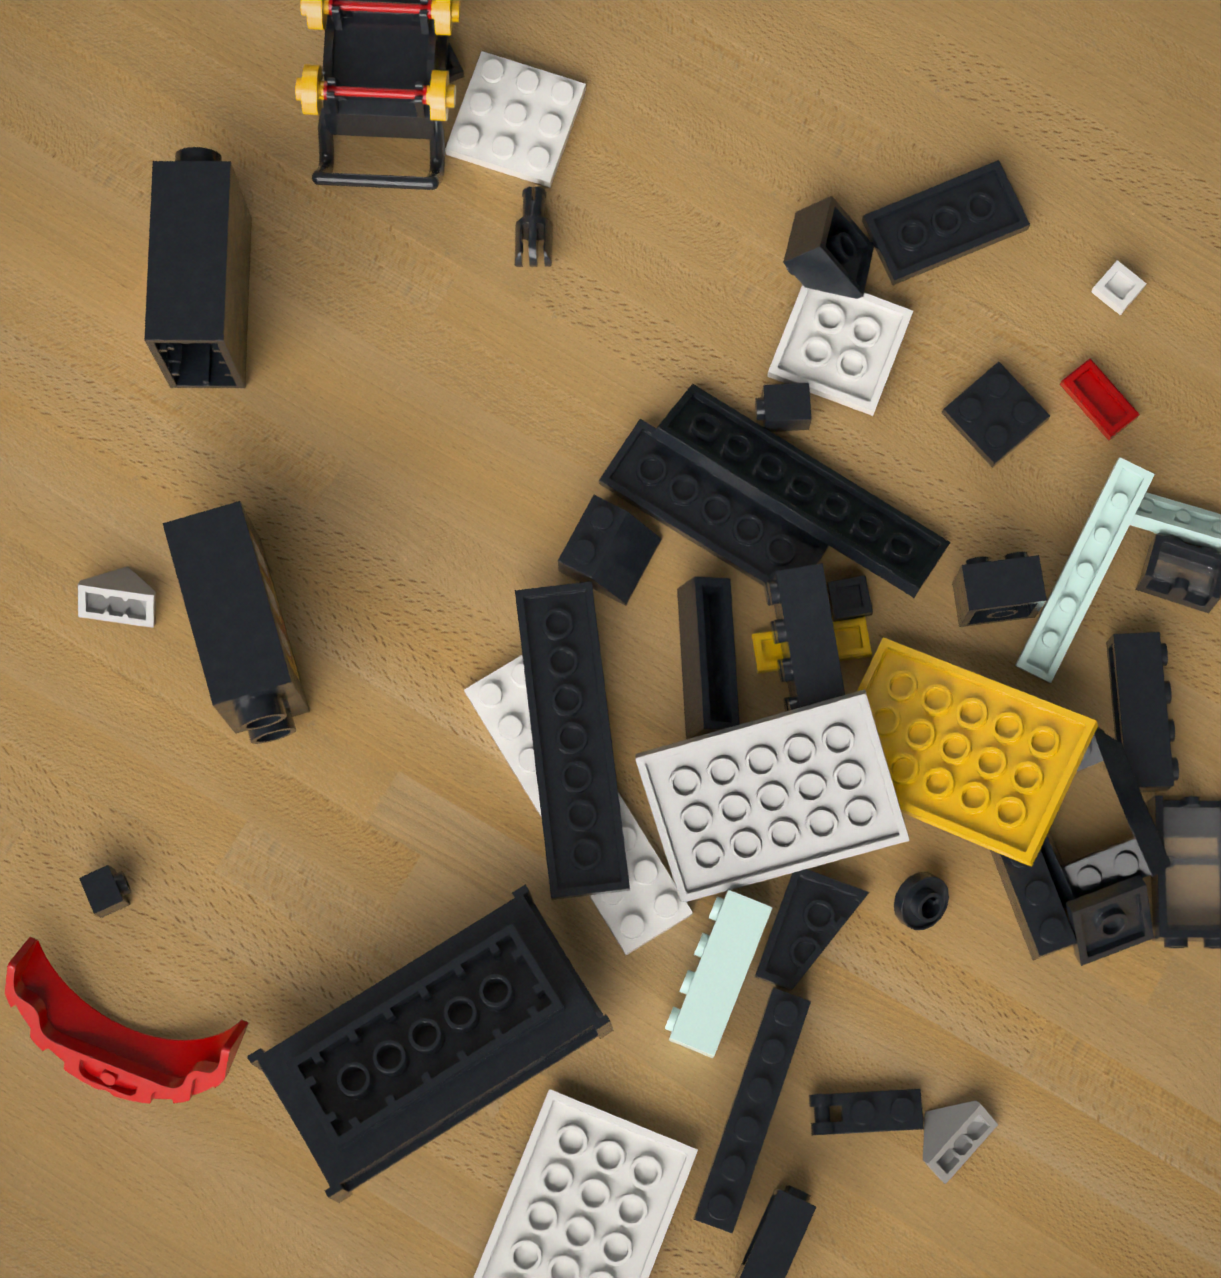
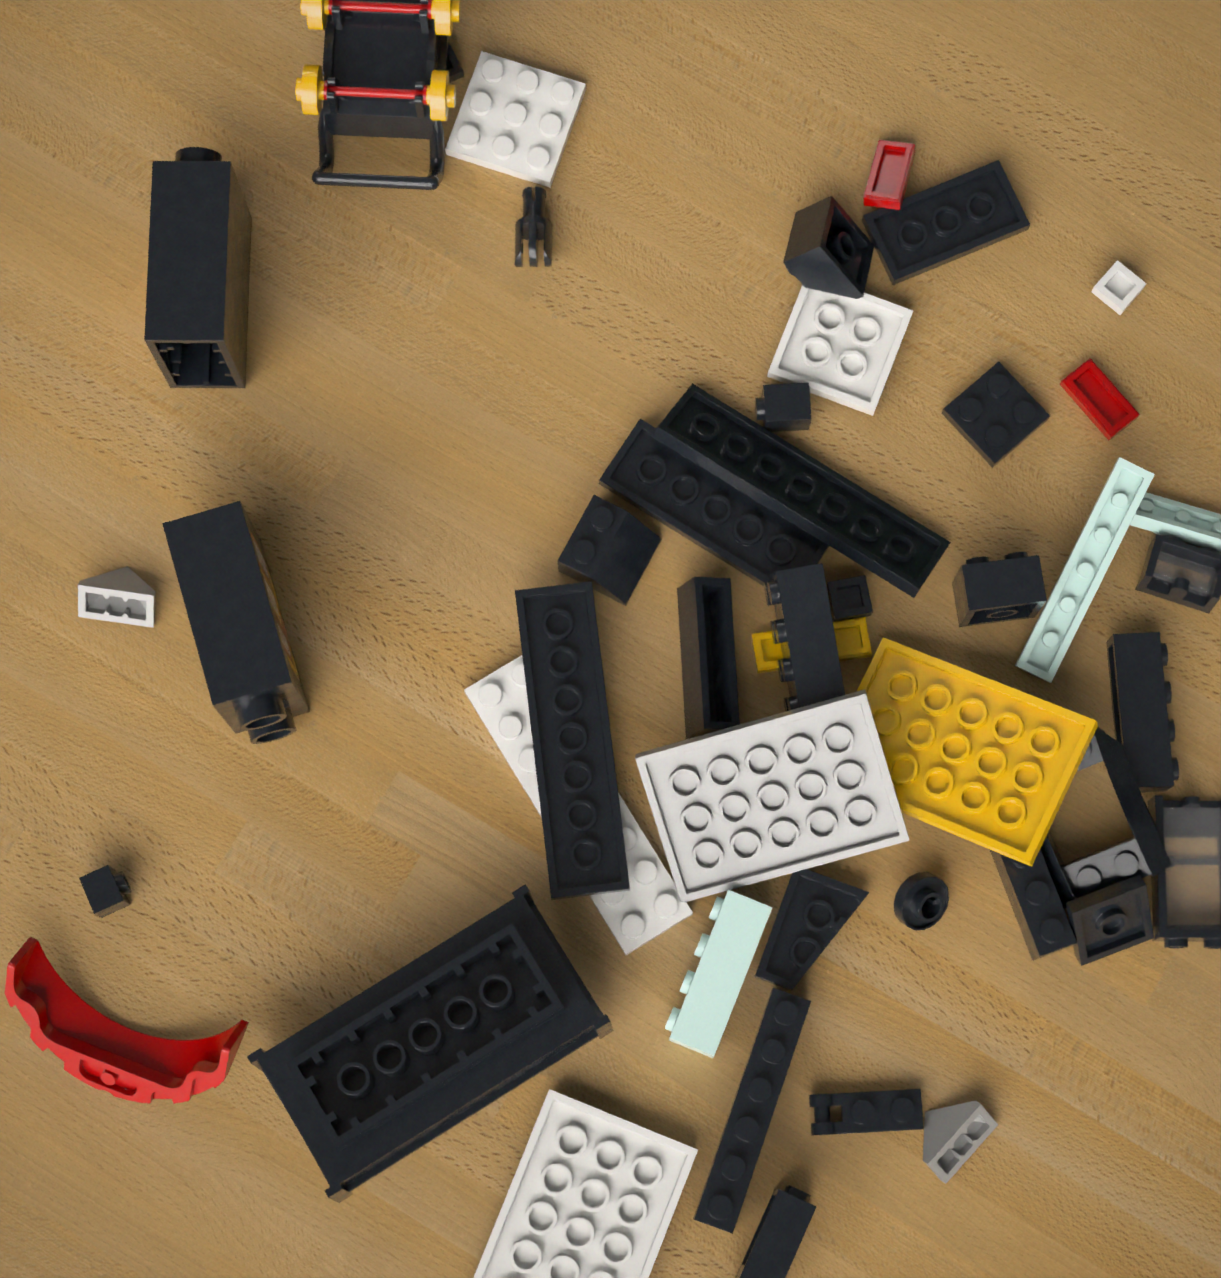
(889, 174): none -> tile

